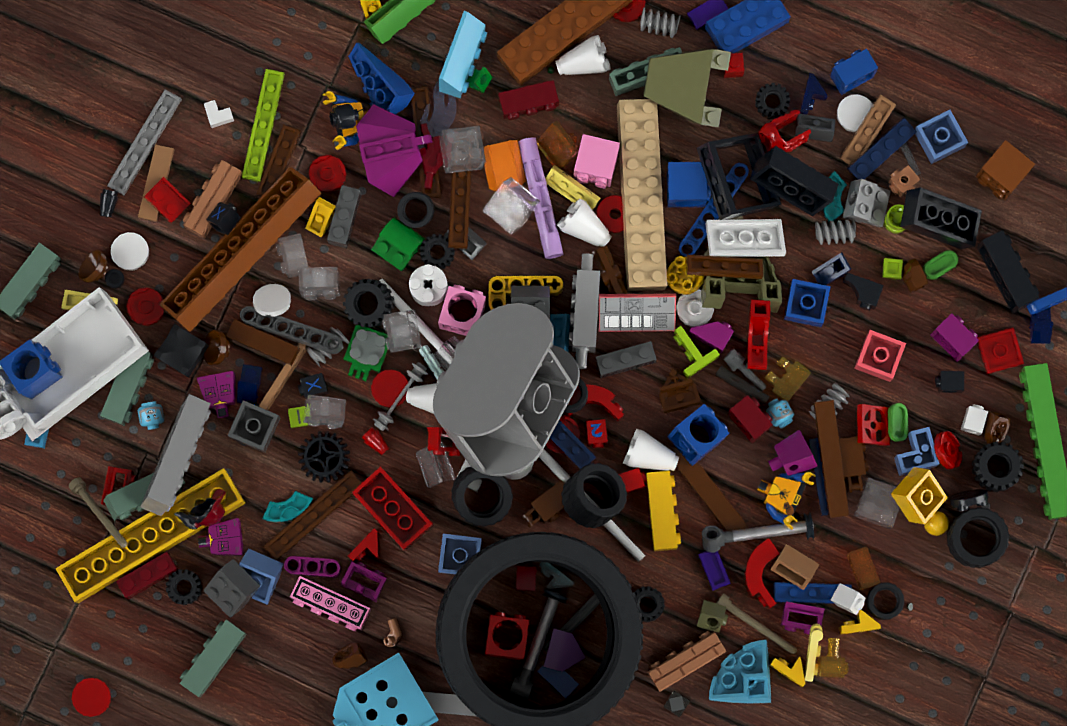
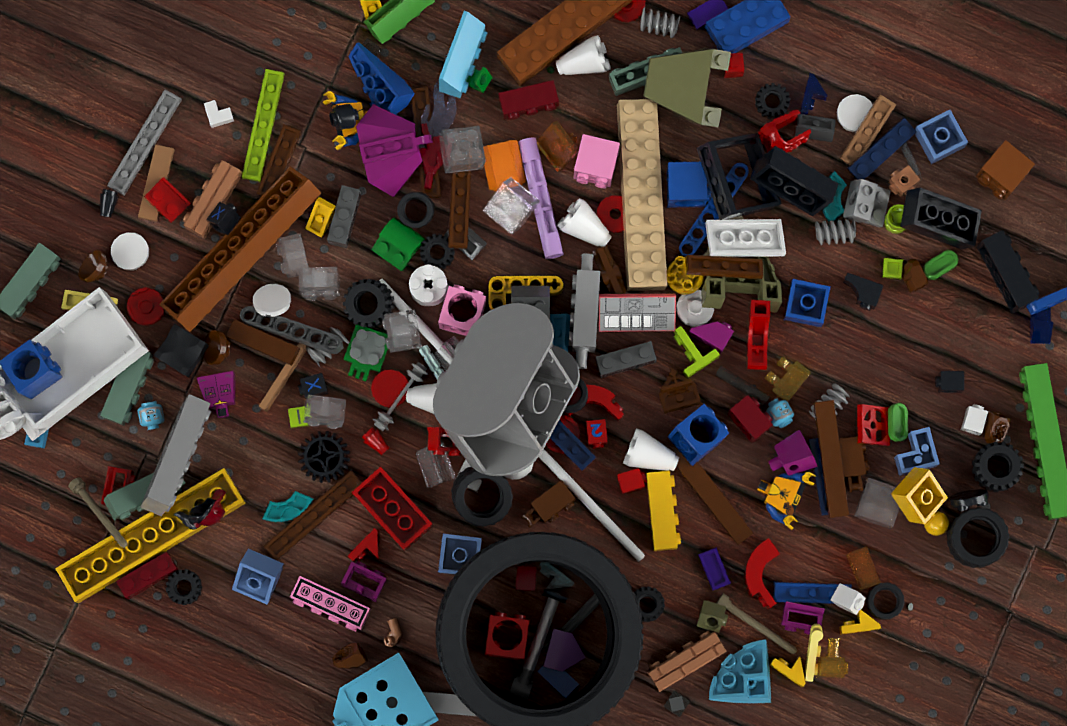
(91, 697): red tile -> none
(114, 278): black tile -> none
(213, 658): sand green brick -> none
(224, 538): magenta torso -> none
(231, 588): dark grey brick -> none
(249, 384): clear blue slope -> none
(254, 426): dark grey brick -> none
(305, 561): magenta beam -> none
(327, 173): red tile -> none
(570, 187): light yellow plate -> none
(607, 482): black tyre -> none
(715, 538): piece -> none
(735, 360): dark grey piece -> none
(795, 567): medium nougat brick -> none
(831, 270): dark blue slope -> none
(853, 71): blue brick -> none
(880, 355): coral brick -> none
(947, 450): red tile -> none
(954, 337): magenta brick -> none
(1000, 350): red tile -> none

